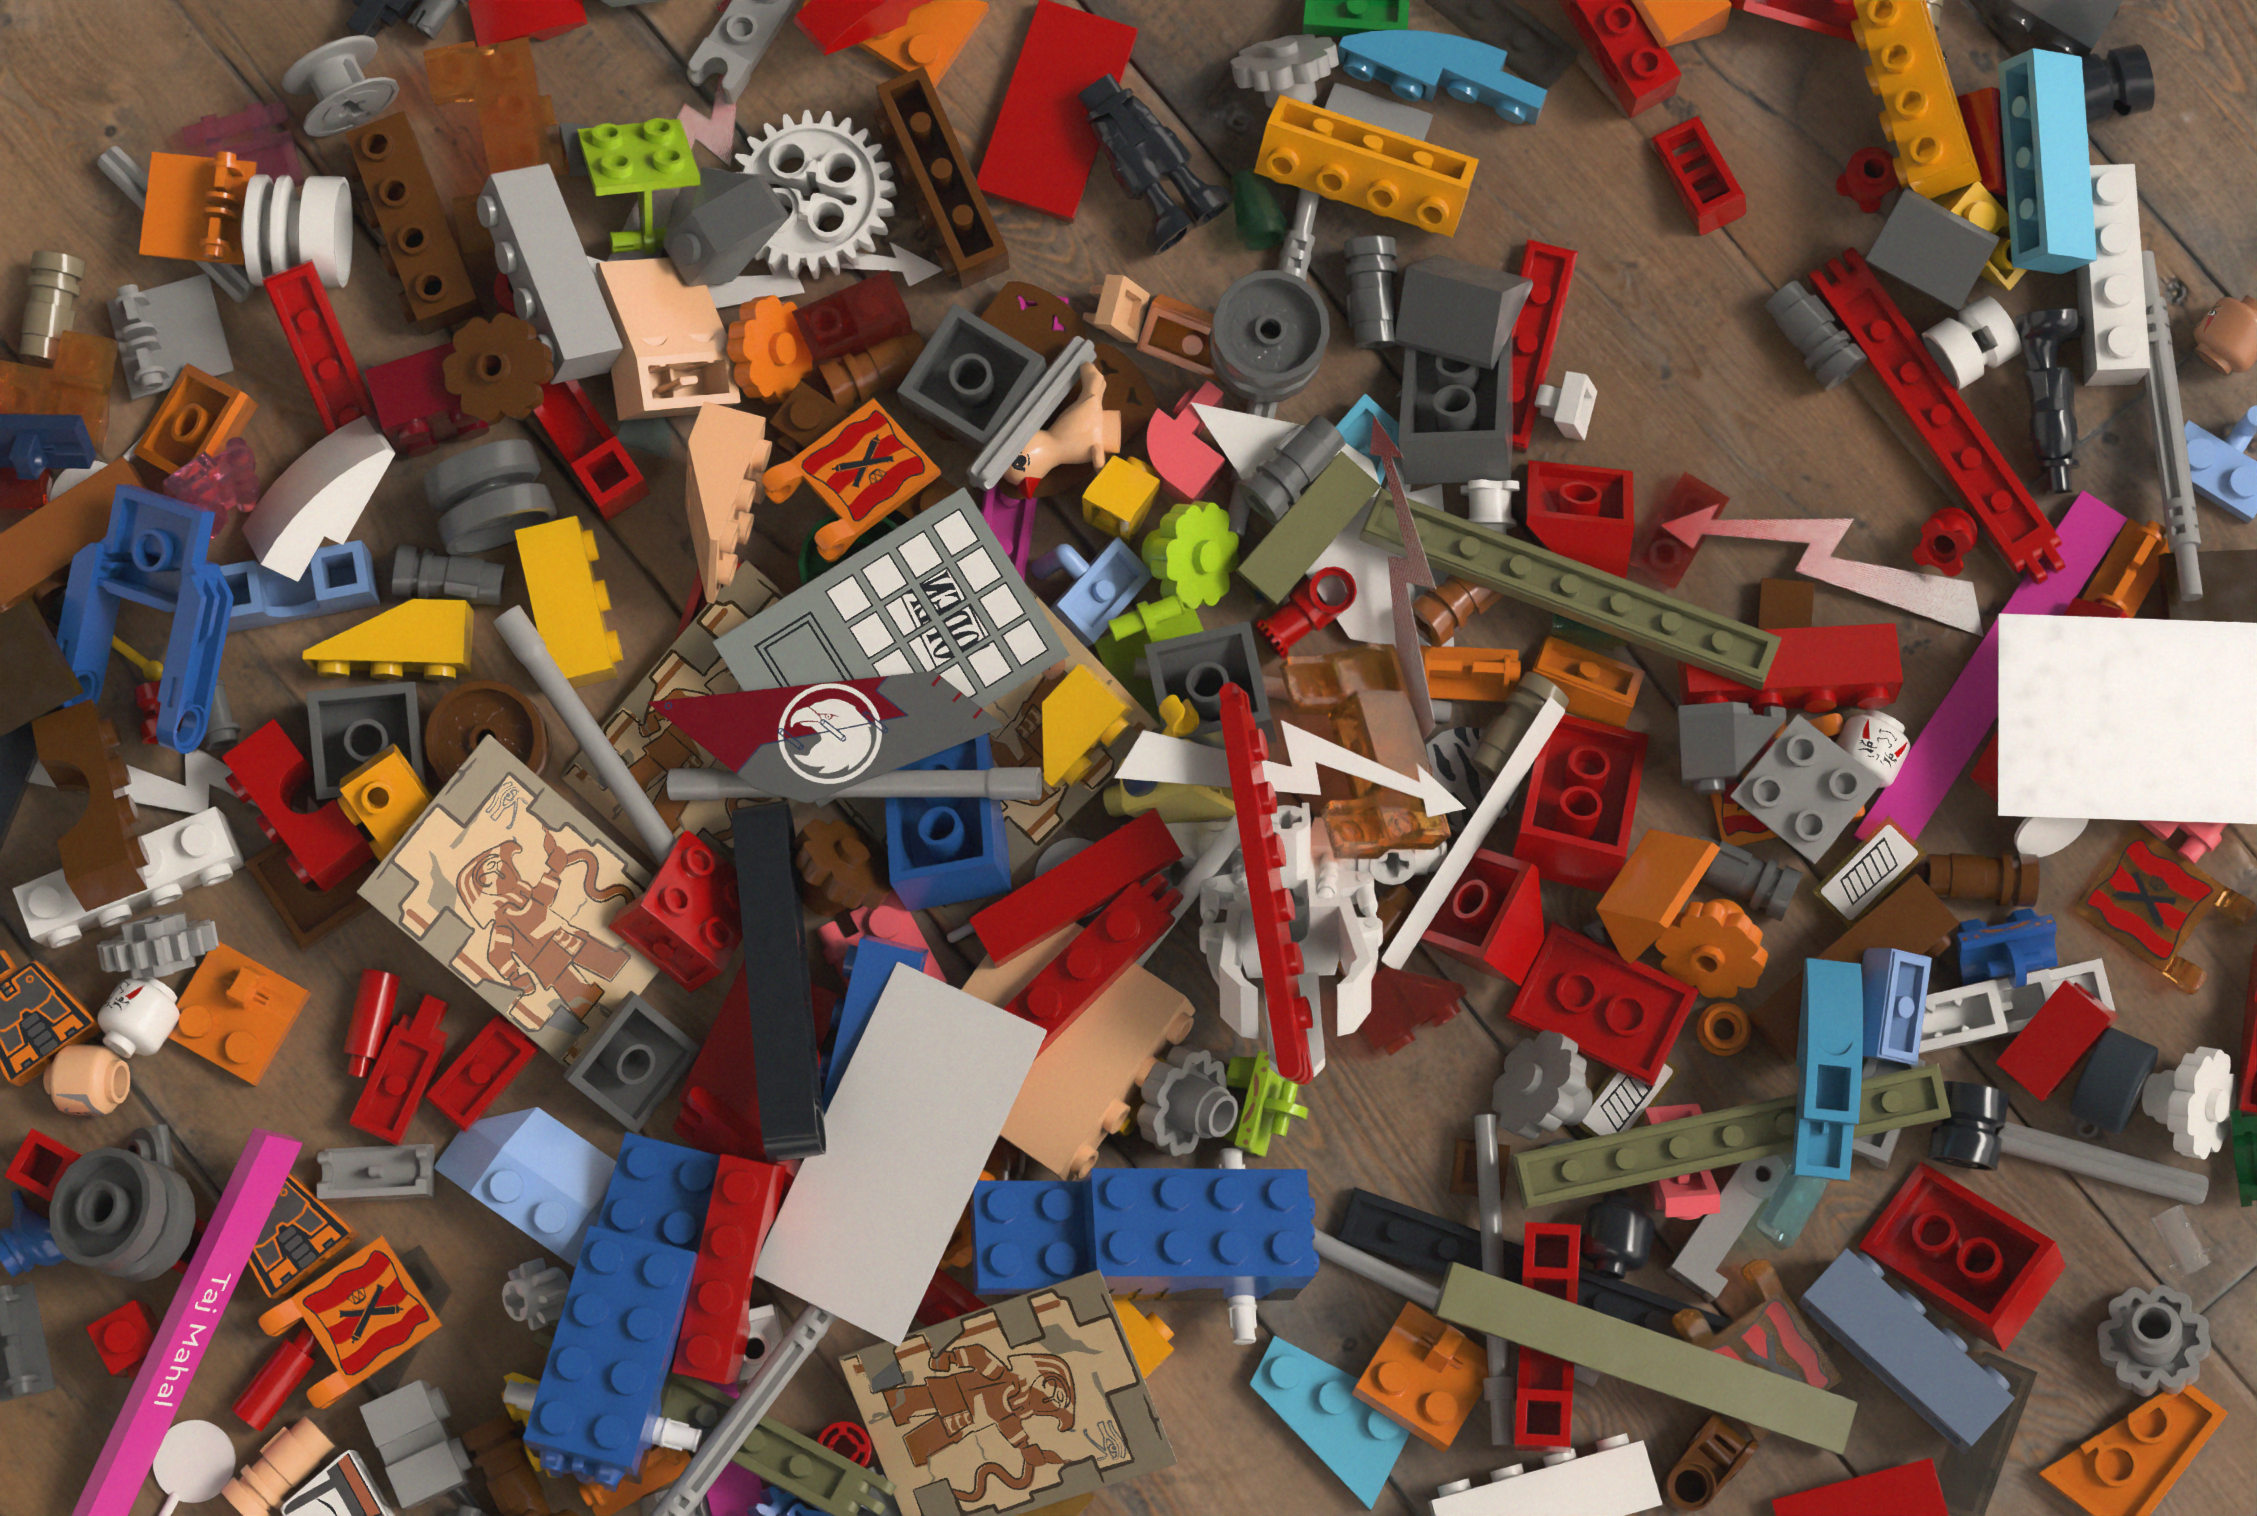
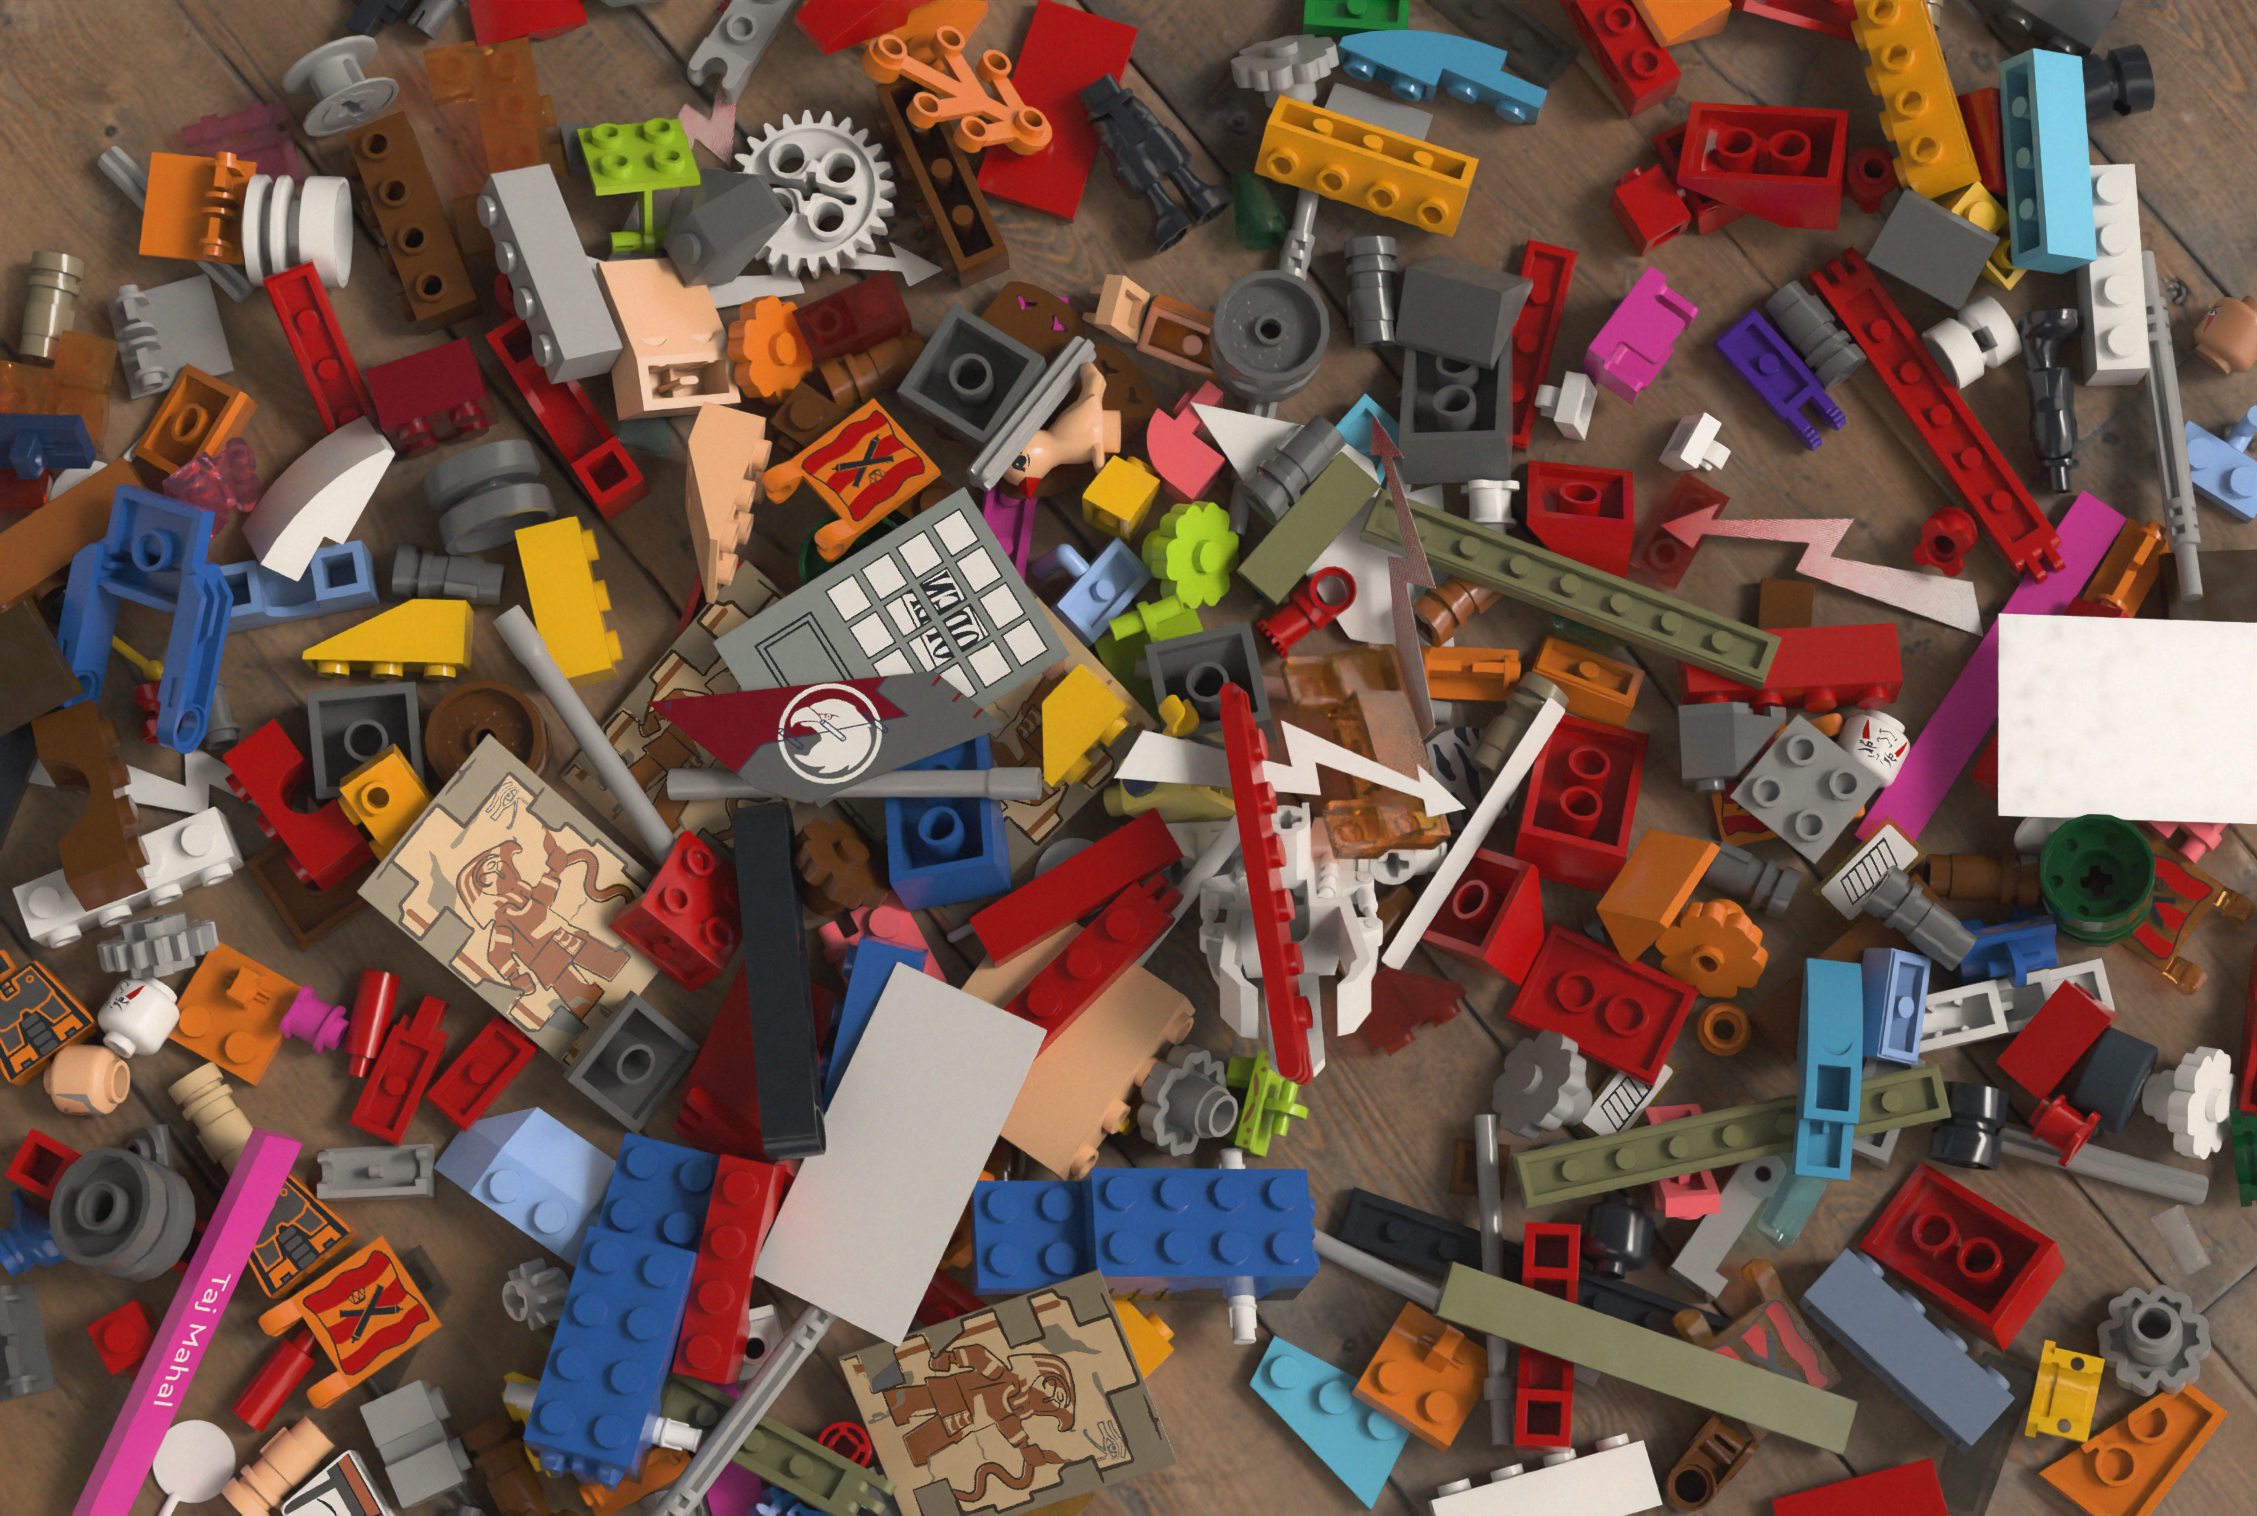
(208, 1103): none -> tan axle
(315, 1021): none -> dark pink brick
(498, 368): reddish brown plant -> none
(1014, 124): none -> orange plant
(1638, 337): none -> dark pink panel
(1650, 208): none -> red brick
(1694, 445): none -> white tile
(1769, 161): none -> red slope
(1777, 377): none -> dark purple hinge
(1918, 918): none -> dark grey axle
(2062, 1127): none -> red brick
(2064, 1394): none -> yellow piece
(2092, 850): none -> dark green wheel

